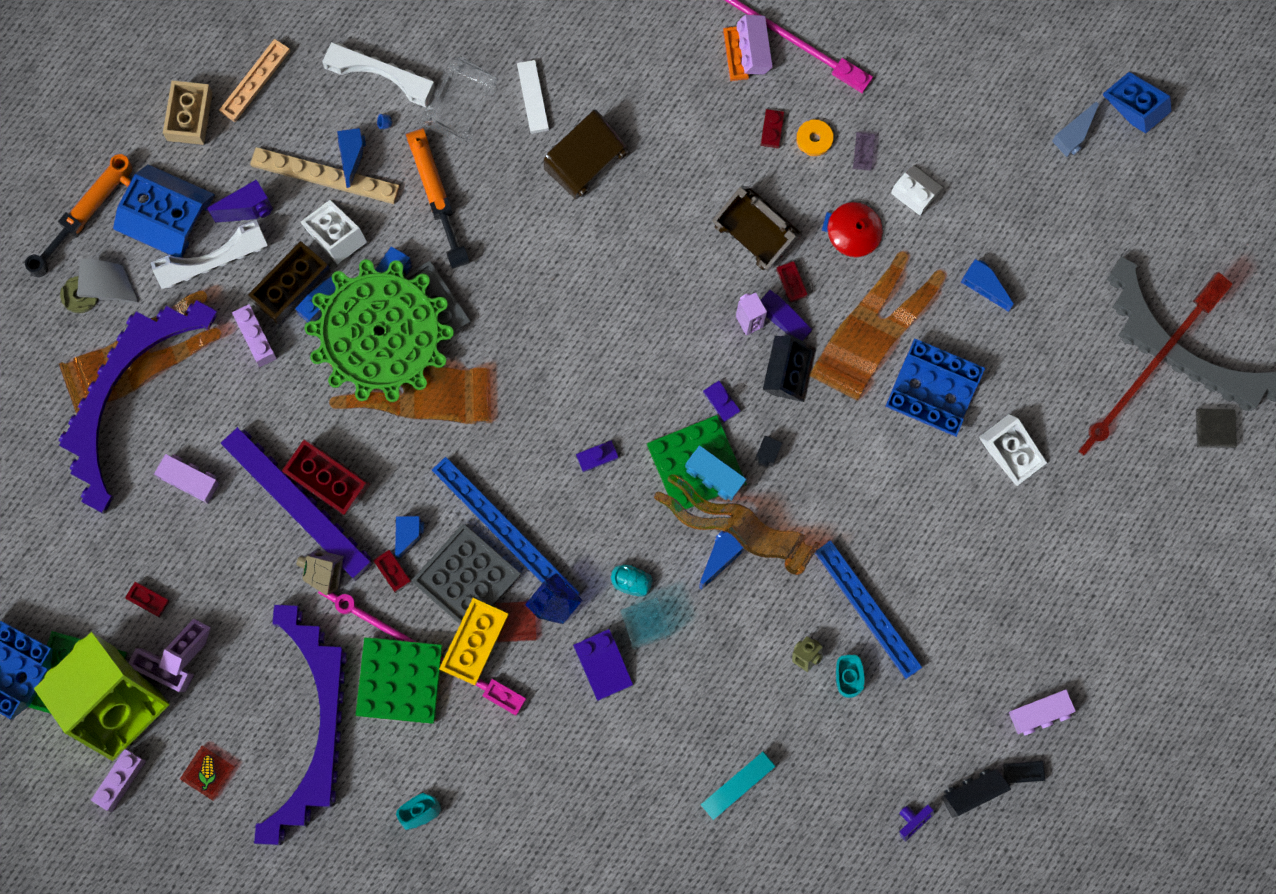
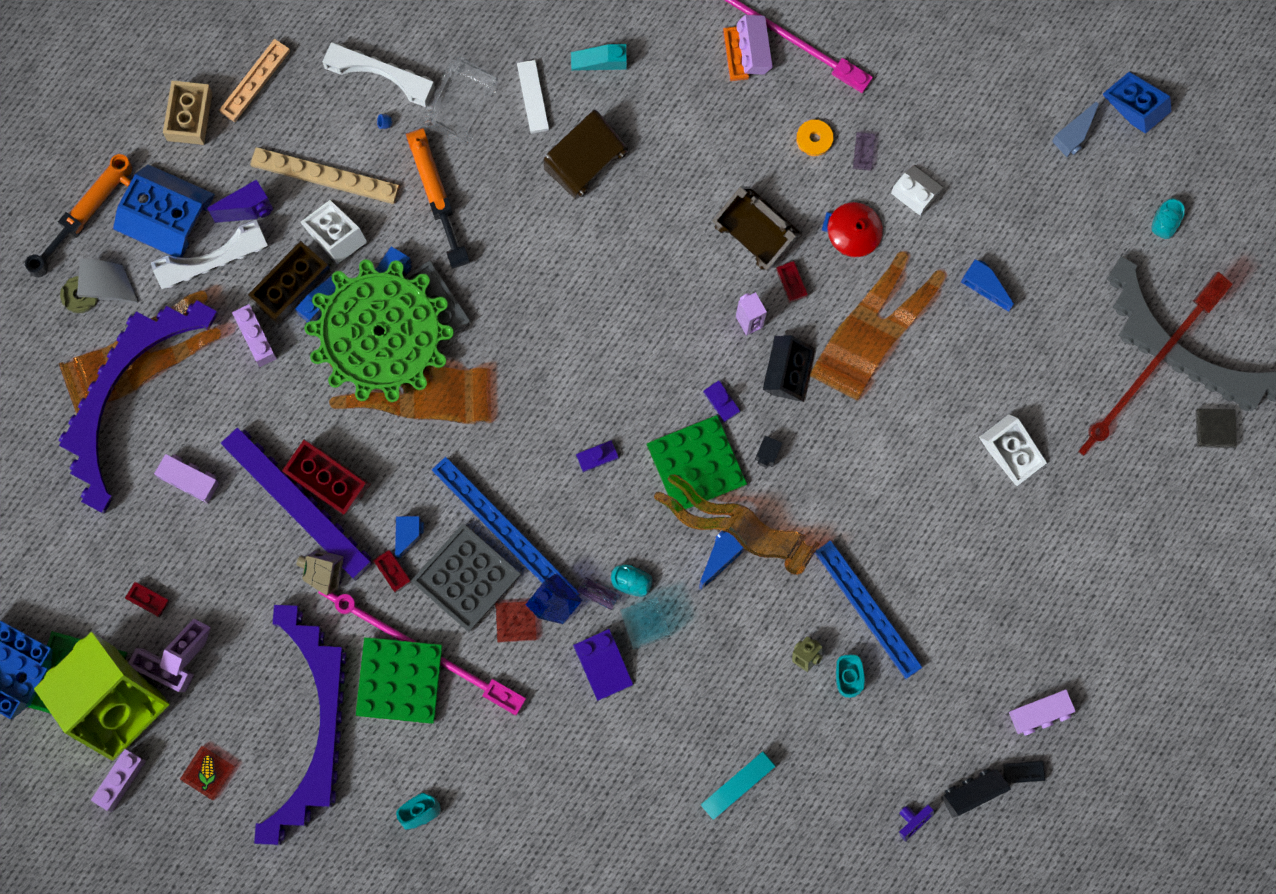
(351, 152): blue slope -> none
(474, 641): yellow plate -> none
(598, 593): none -> clear purple tile
(600, 58): none -> teal slope
(714, 473): dark azure brick -> none
(772, 128): dark red plate -> none
(784, 316): dark purple slope -> none
(939, 375): blue slope -> none
(1168, 218): none -> teal piece

